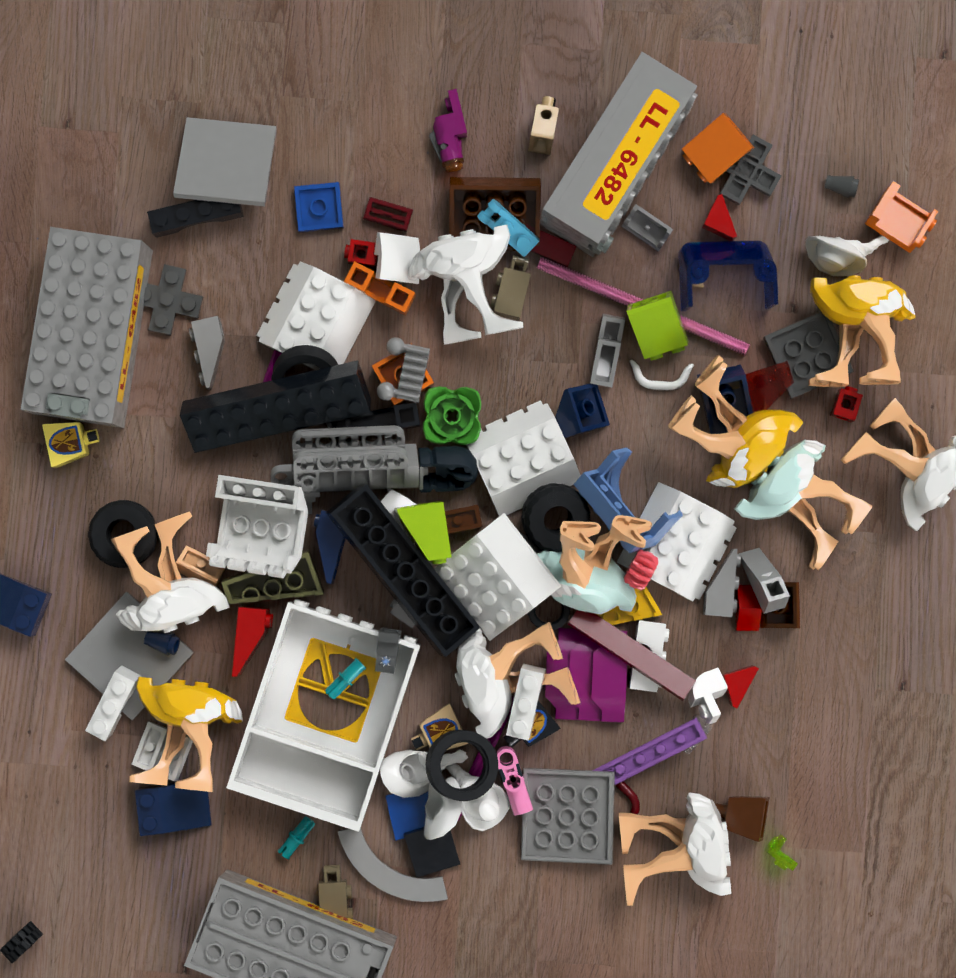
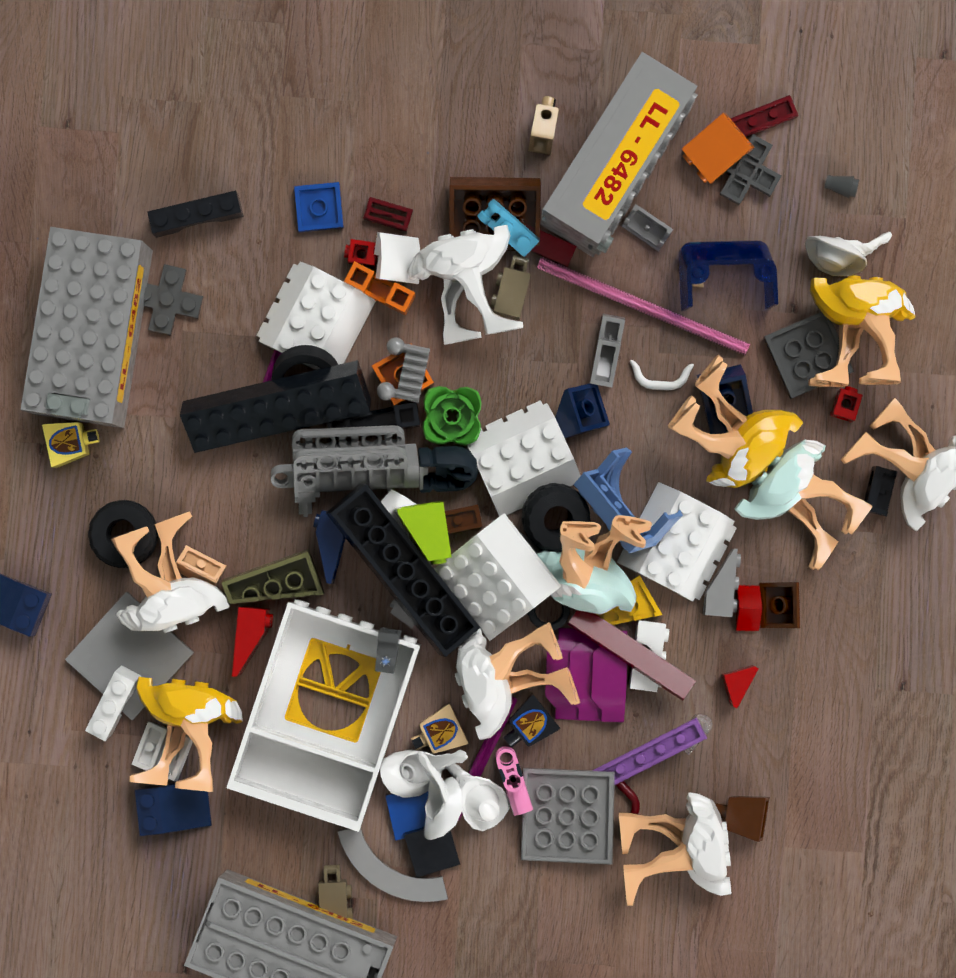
(21, 942): black tyre -> none
(162, 642): dark blue cone -> none
(210, 343): light grey slope -> none
(225, 162): light grey tile -> none
(259, 527): white slope -> none
(296, 837): teal axle -> none
(344, 679): teal axle -> none
(447, 132): magenta plate -> none
(489, 770): black tyre -> none
(525, 701): white arch -> none
(641, 570): coral gear -> none
(657, 325): lime slope -> none
(704, 691): white brick -> none
(719, 220): red slope -> none
(765, 580): light grey slope -> none
(766, 116): none -> dark red tile
(768, 384): clear red wing -> none
(782, 860): clear neon green bracket -> none
(880, 489): none -> black hinge
(901, 219): panel -> none

